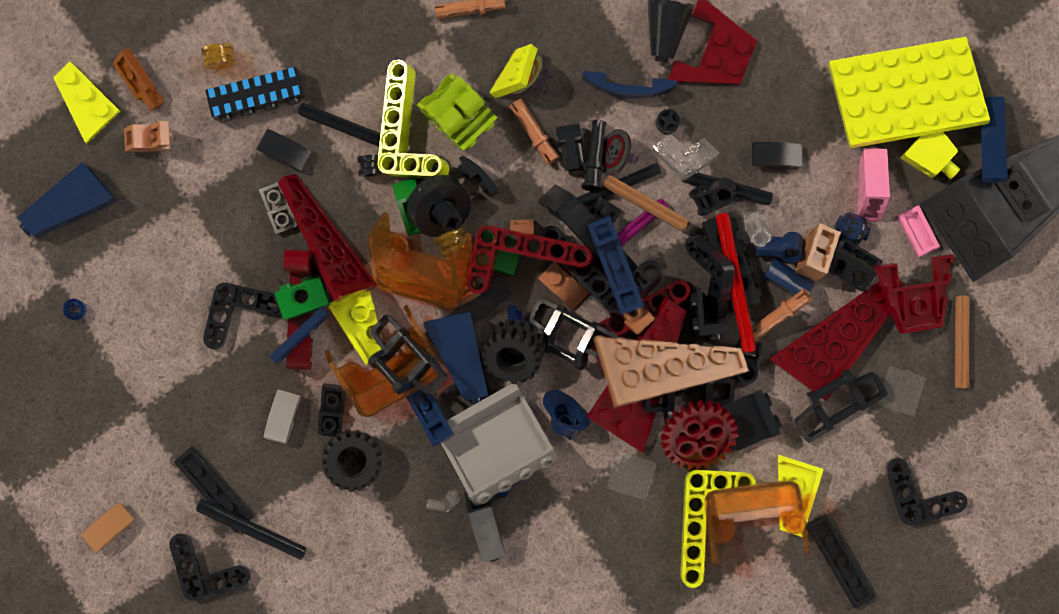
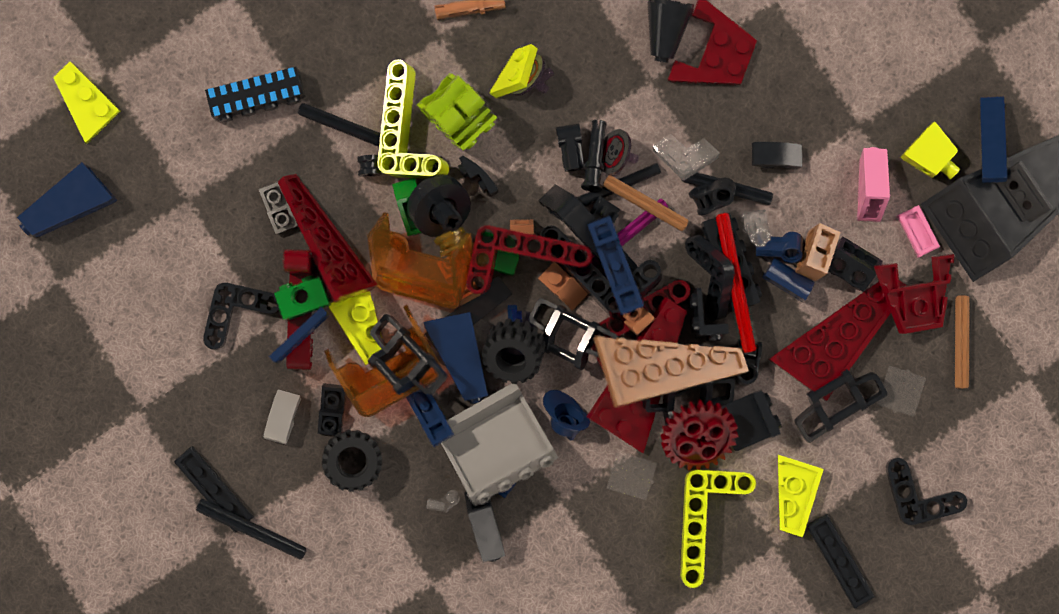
(70, 303): clear blue bush -> none
(107, 527): medium nougat slope -> none
(137, 79): dark orange hinge -> none
(147, 137): nougat brick -> none
(203, 582): black beam -> none
(218, 56): clear yellow wheel -> none
(283, 149): black slope -> none
(535, 133): nougat pin -> none
(598, 81): dark blue slope -> none
(669, 117): black wheel -> none
(754, 503): clear orange windscreen -> none
(787, 309): nougat pin -> none
(853, 227): dark blue head -> none
(908, 92): neon yellow plate -> none

